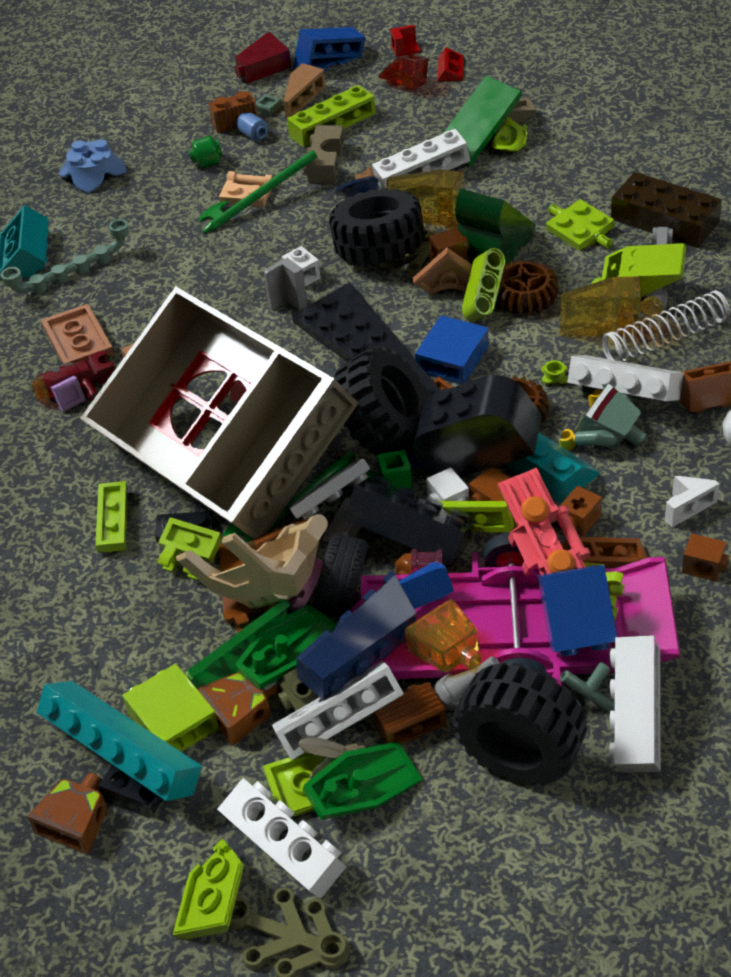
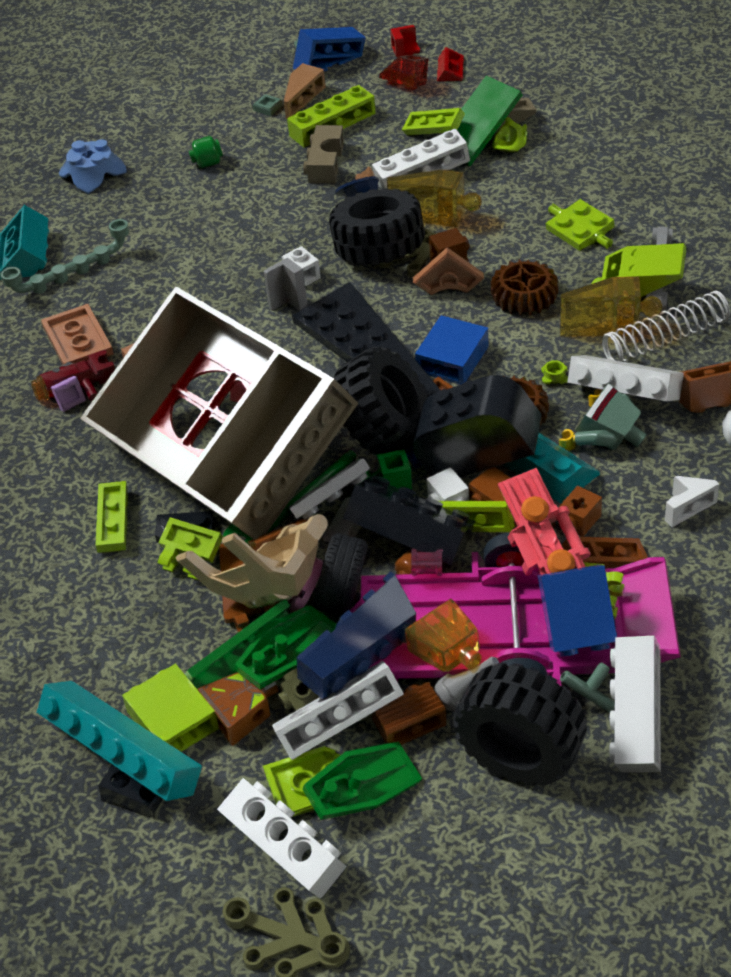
(71, 813): dark orange torso -> none
(210, 895): lime tile -> none
(219, 217): green piece -> none
(226, 111): dark orange brick -> none
(235, 192): light nougat plate -> none
(252, 126): medium blue brick -> none
(262, 59): dark red slope -> none
(326, 749): dark tan piece -> none
(427, 584): blue slope -> none
(433, 121): none -> lime plate
(476, 293): lime beam -> none
(491, 224): dark green brick -> none
(652, 202): dark brown brick -> none
(705, 557): dark orange brick -> none

